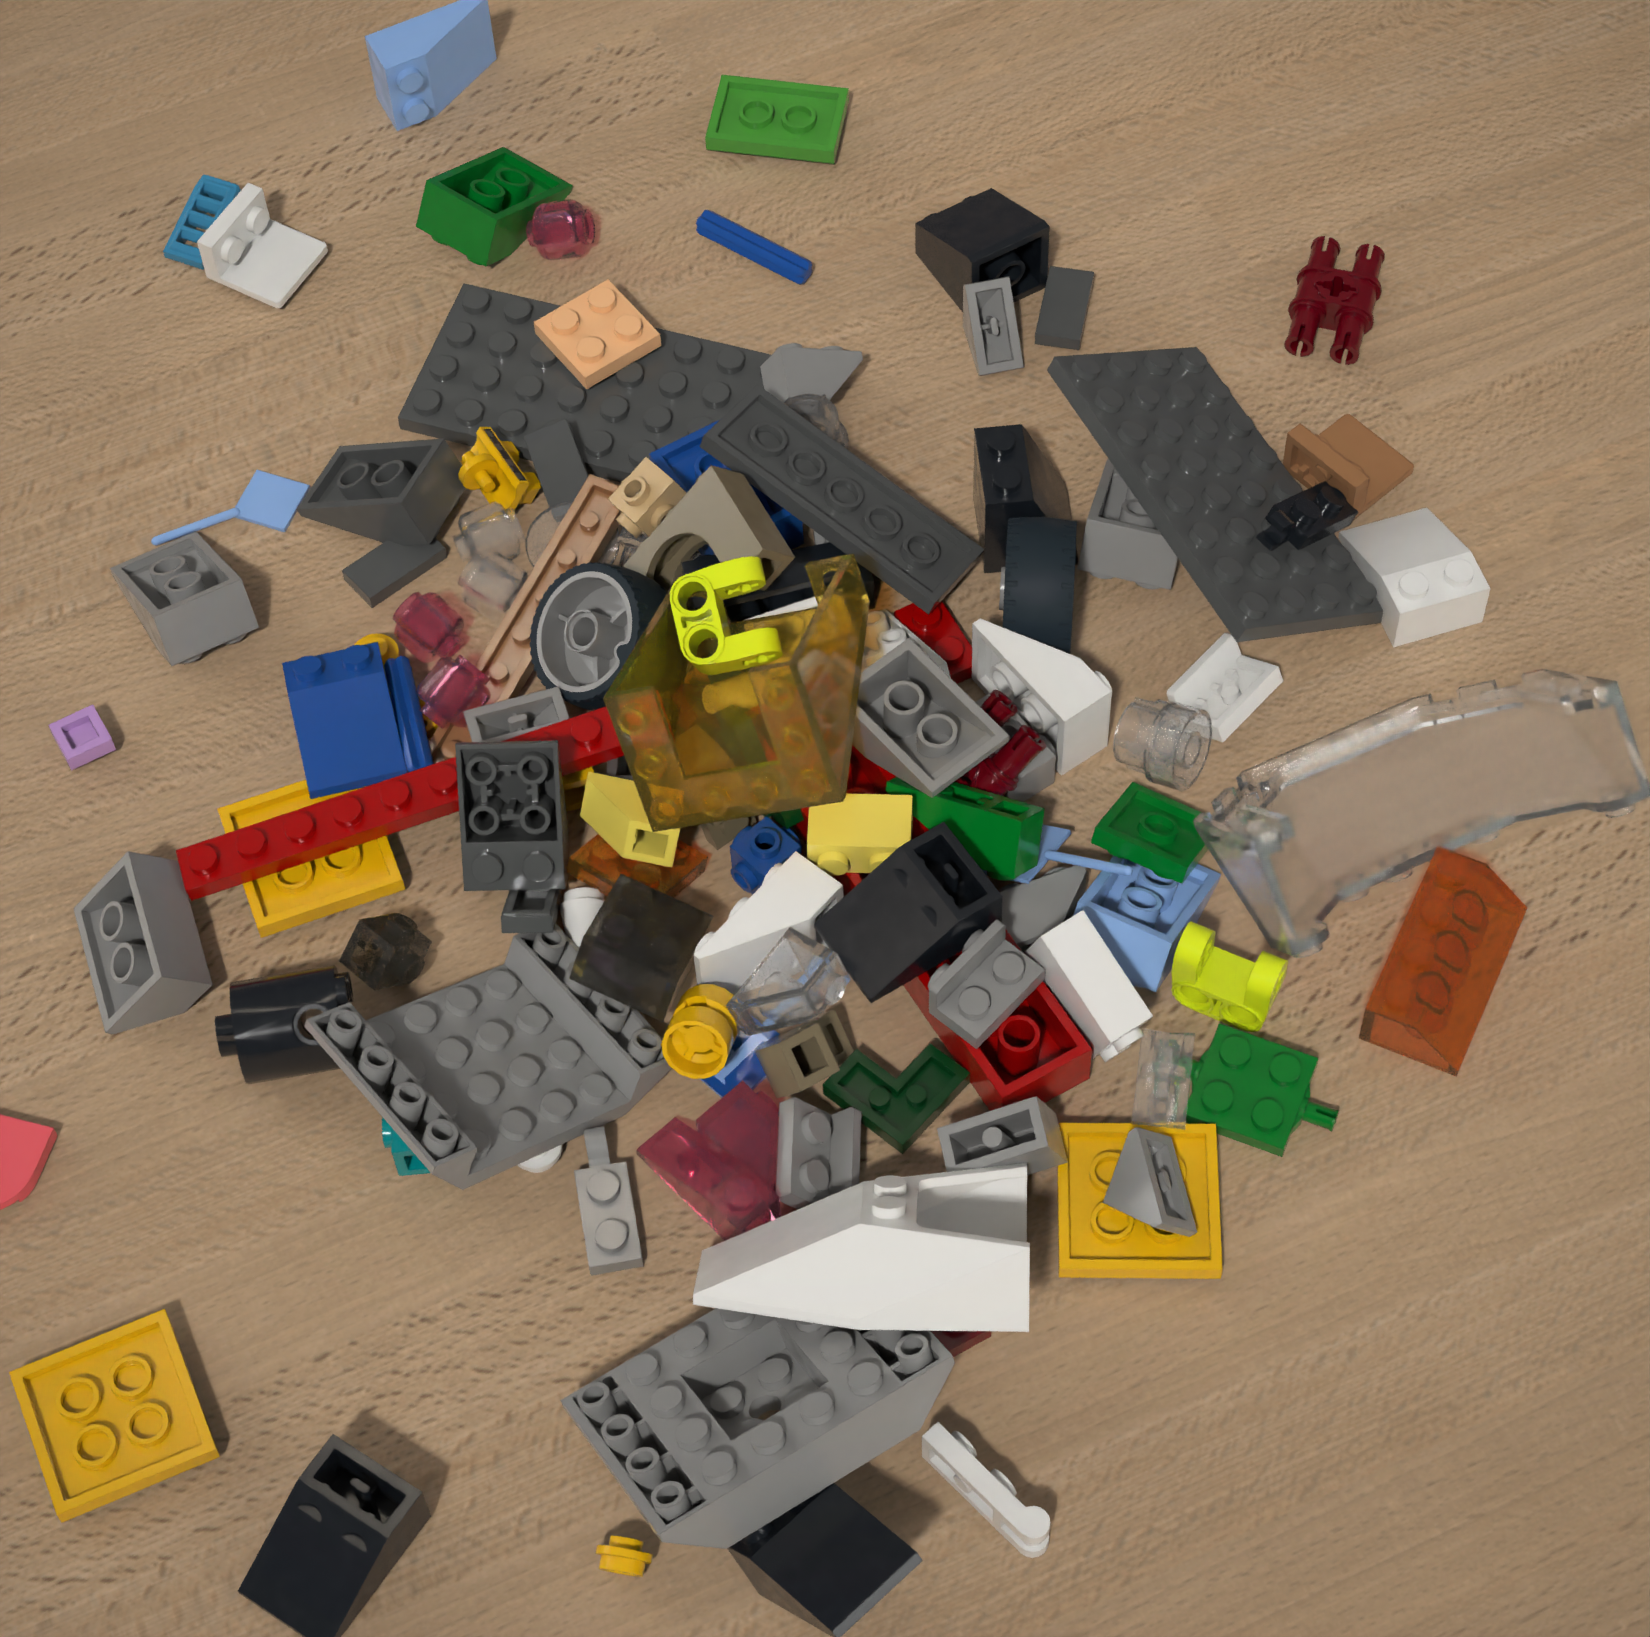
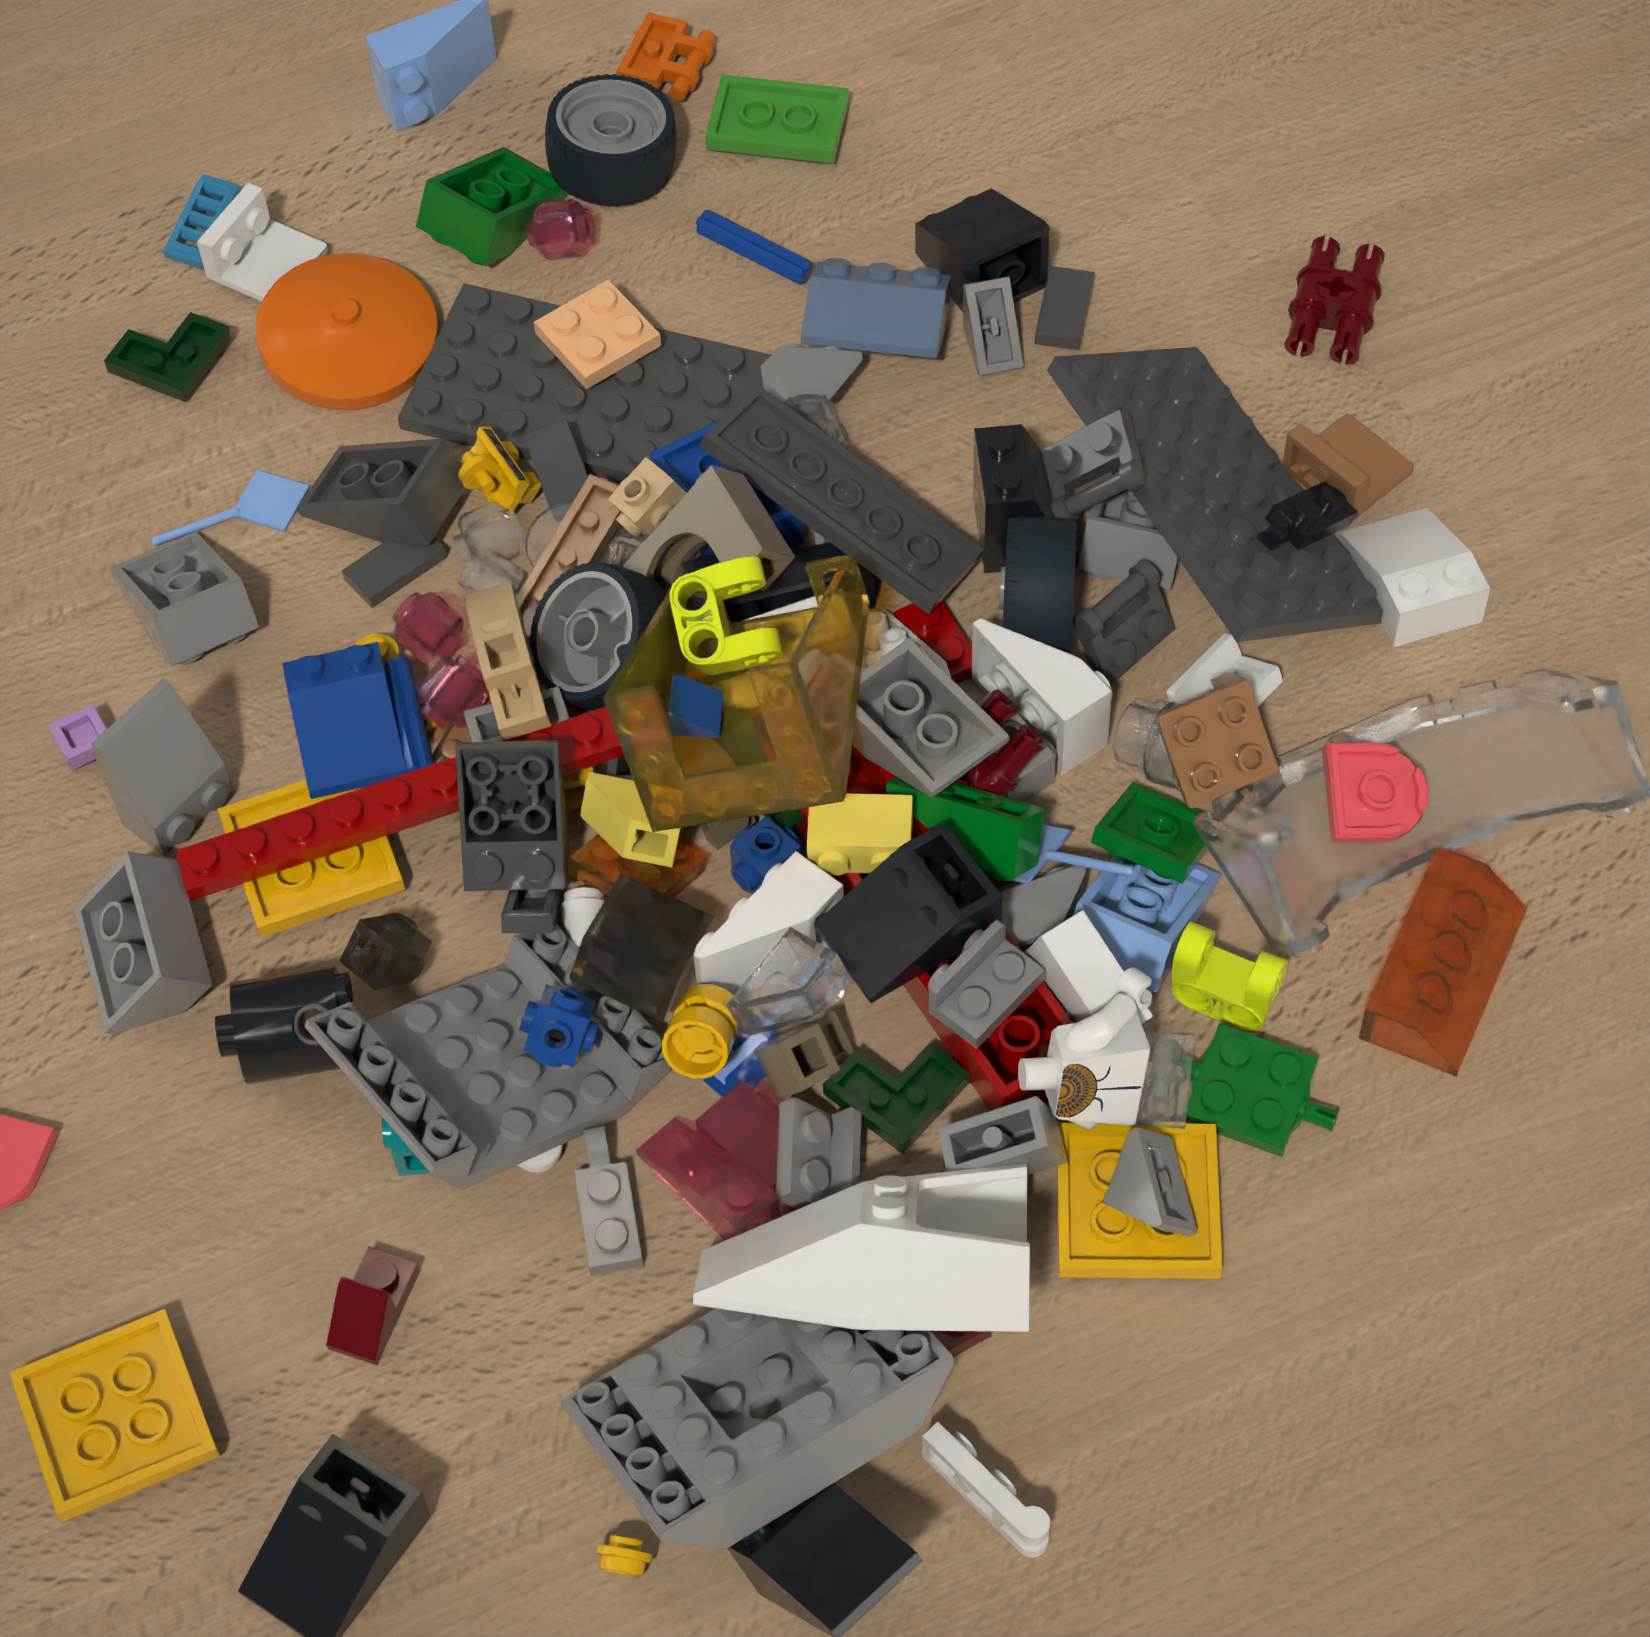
(161, 769): none -> light grey slope
(170, 366): none -> dark green plate
(346, 331): none -> orange dish
(370, 1305): none -> dark red slope
(506, 661): none -> tan slope
(561, 1010): none -> blue brick
(610, 139): none -> wheel
(656, 48): none -> orange plate
(694, 708): none -> blue slope
(877, 308): none -> sand blue slope
(1089, 455): none -> dark grey plate
(1096, 1064): none -> white torso
(1131, 631): none -> dark grey plate
(1217, 741): none -> medium nougat bracket
(1371, 792): none -> coral tile

